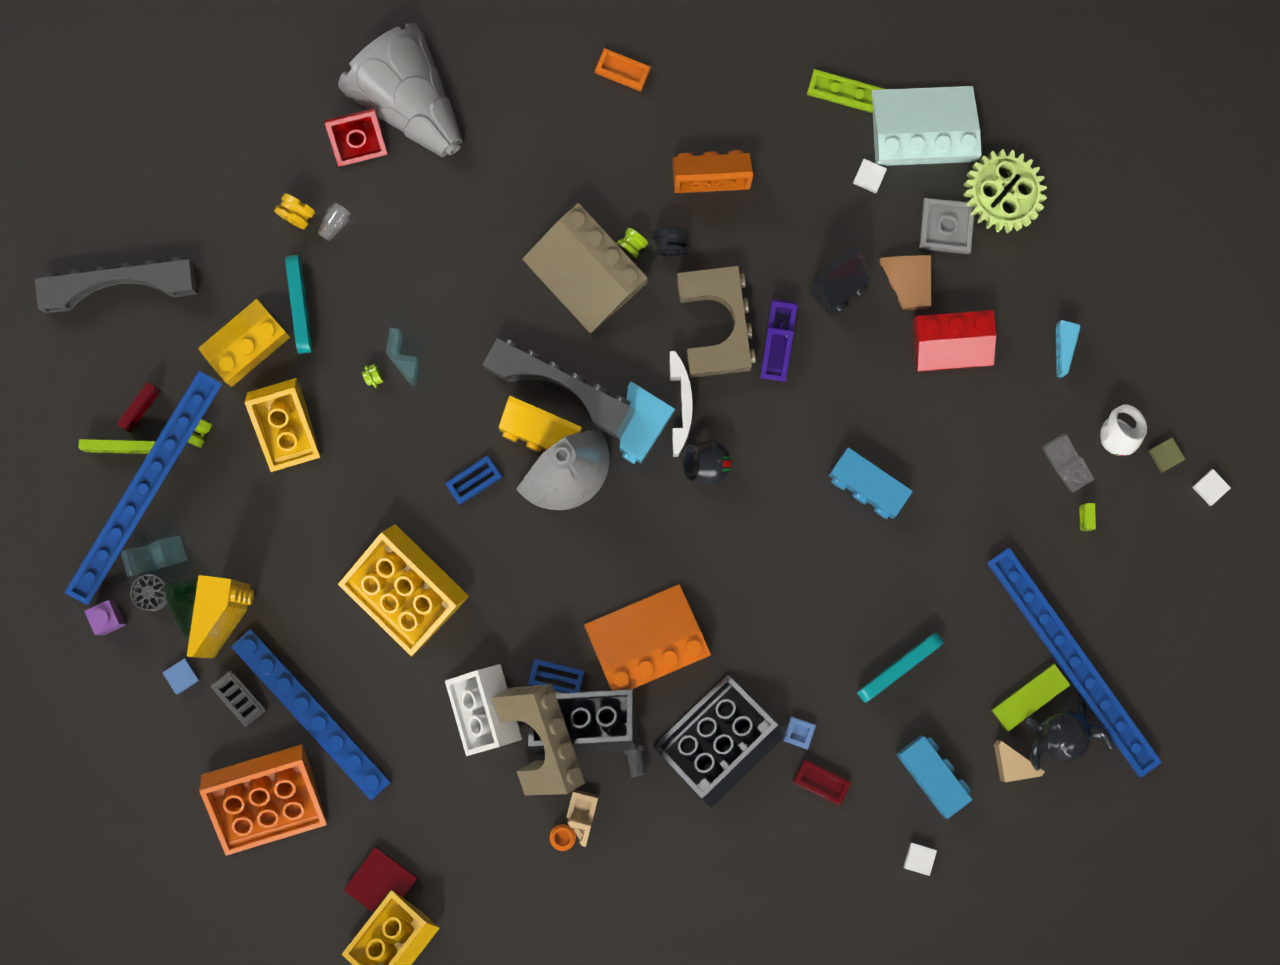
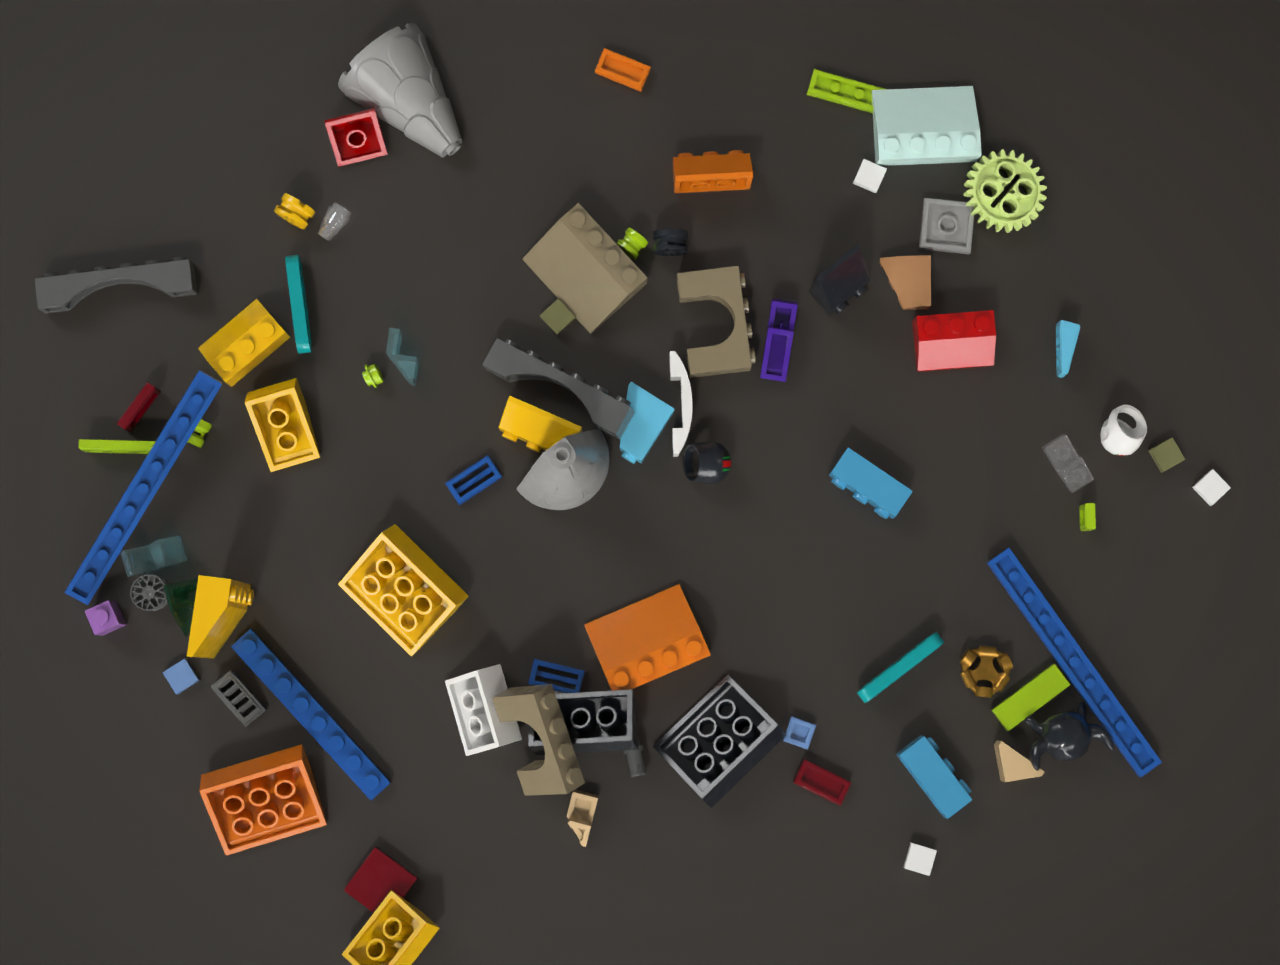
(557, 317): none -> olive tile
(562, 837): orange plate -> none
(985, 670): none -> pearl gold piece

